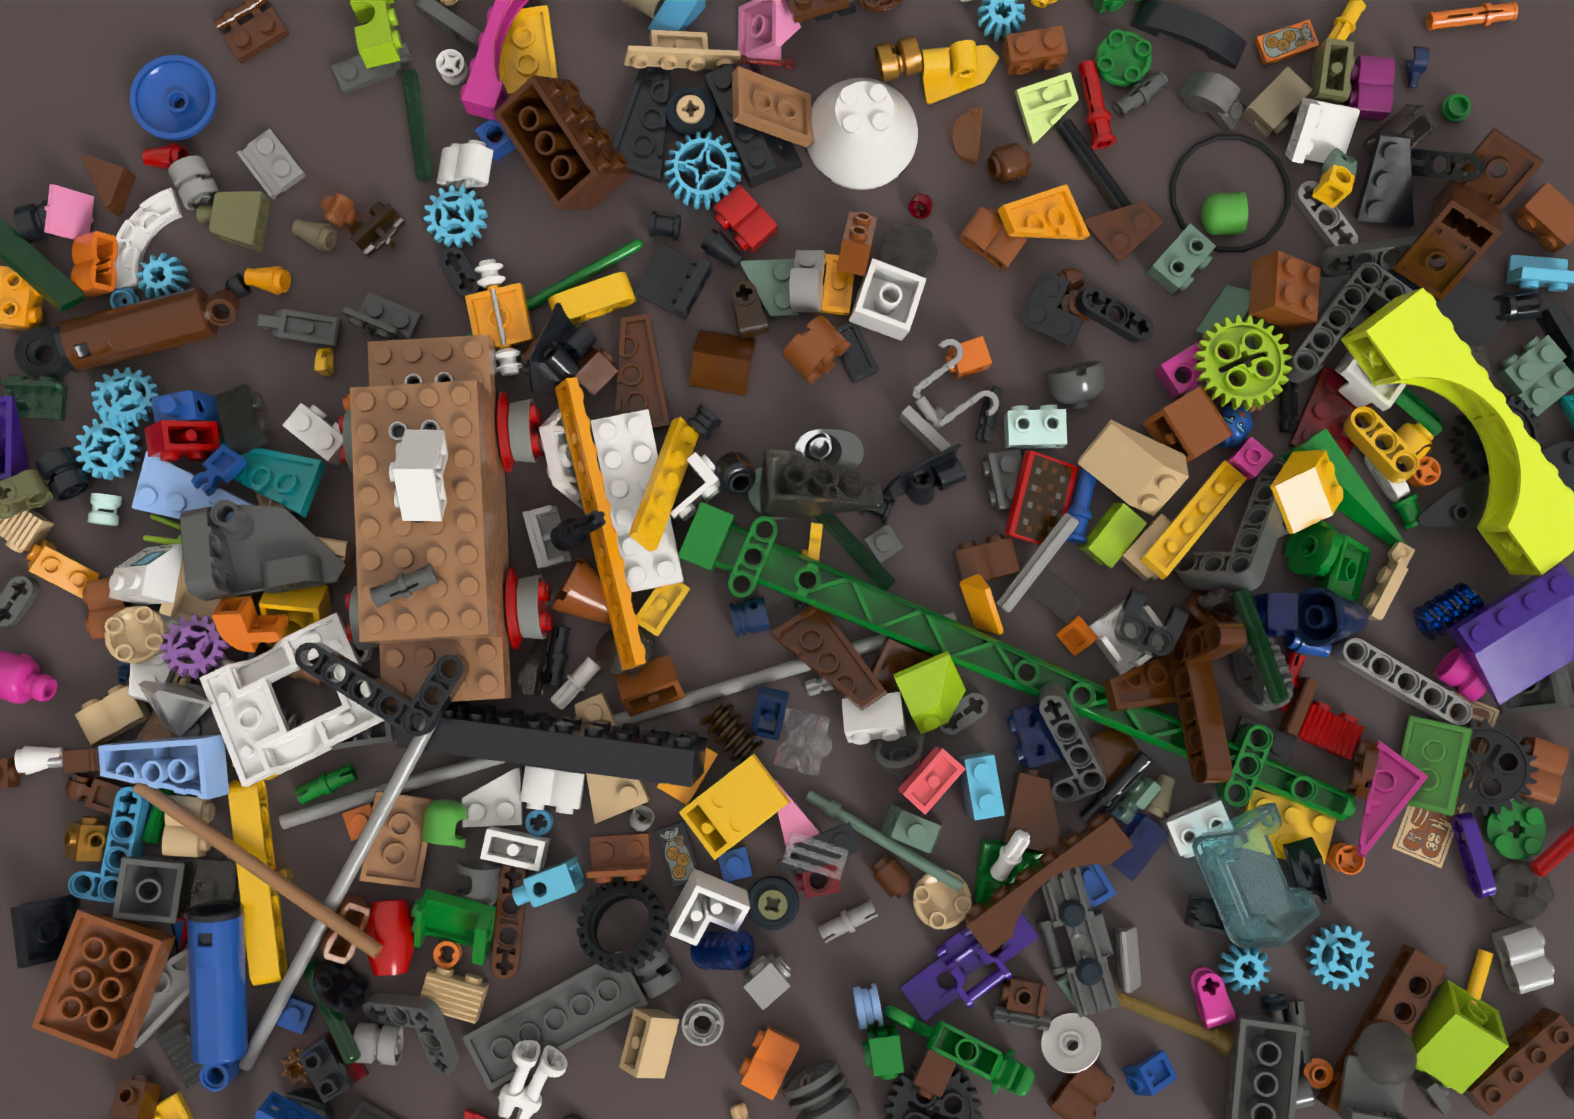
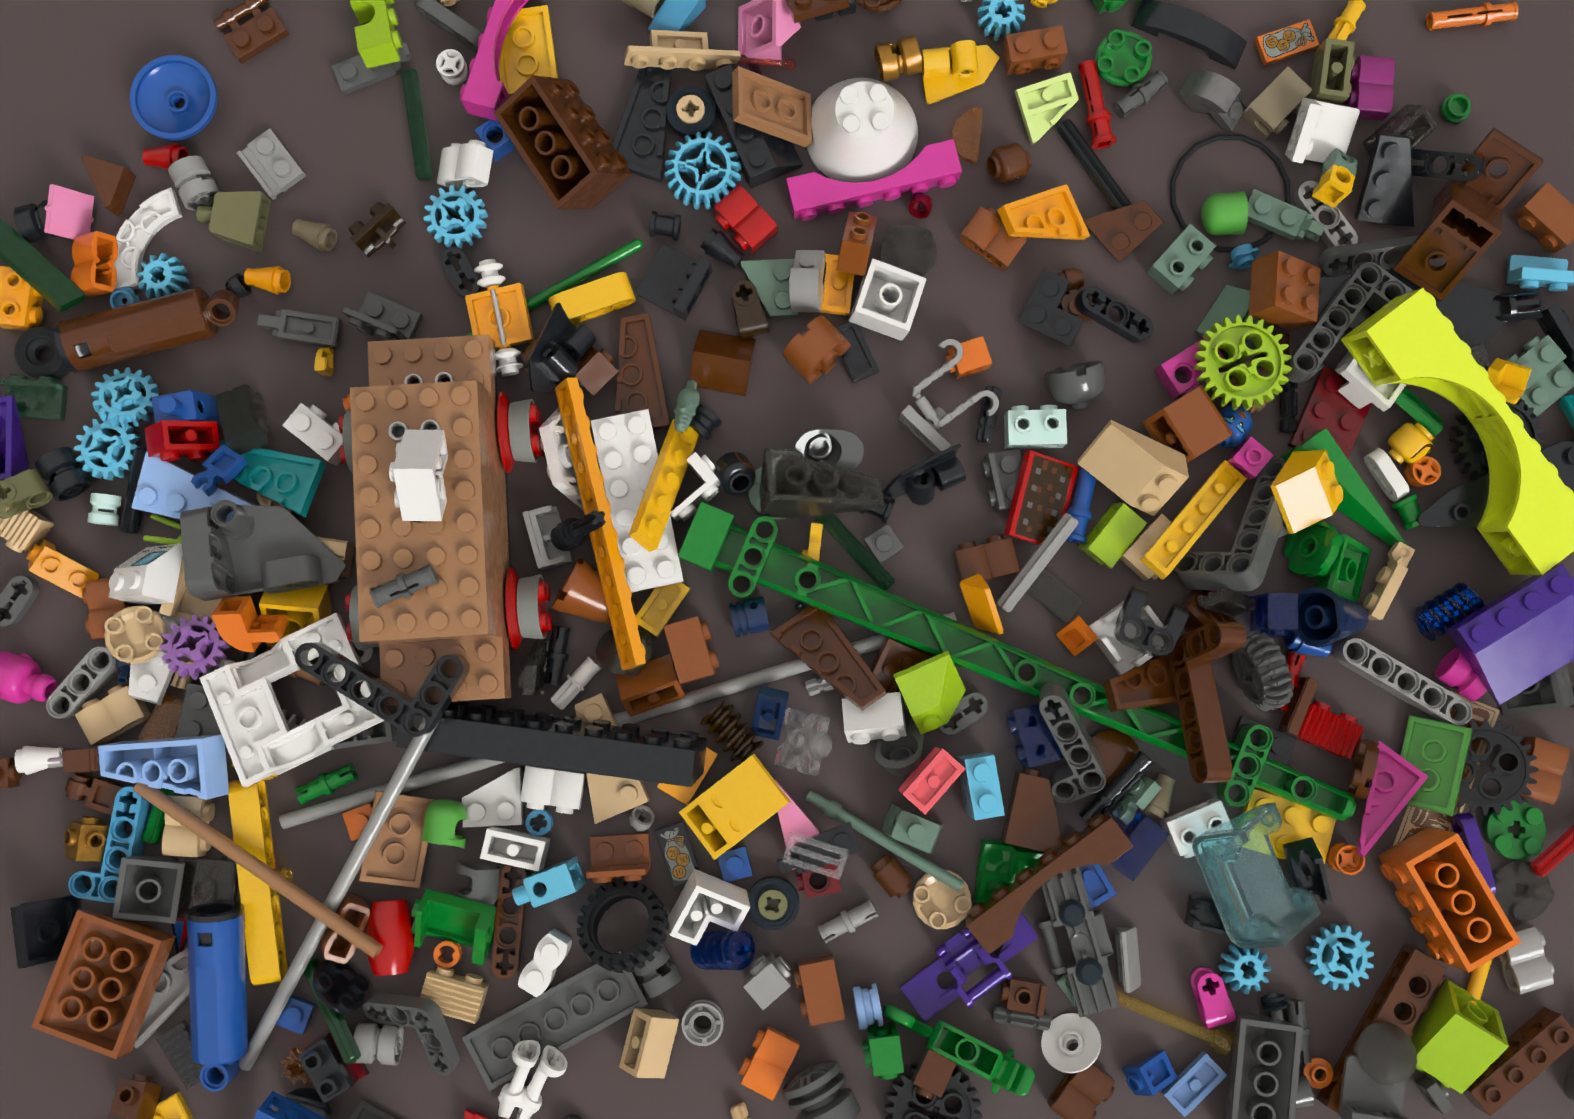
(72, 685): none -> light grey beam
(131, 517): none -> black axle
(174, 705): light grey slope -> none
(338, 210): clear orange gear -> none
(547, 957): none -> white brick
(687, 403): none -> sand green piece
(691, 649): none -> dark orange brick
(816, 194): none -> dark pink arch
(820, 990): none -> dark orange brick
(1010, 855): white axle -> none
(1194, 1083): none -> medium blue plate
(1243, 256): none -> dark azure plate
(1260, 646): dark green axle -> none
(1282, 217): none -> sand green hinge
(1383, 460): yellow beam -> none
(1418, 65): dark blue piece -> none
(1448, 899): none -> orange brick
(1509, 379): none -> yellow panel

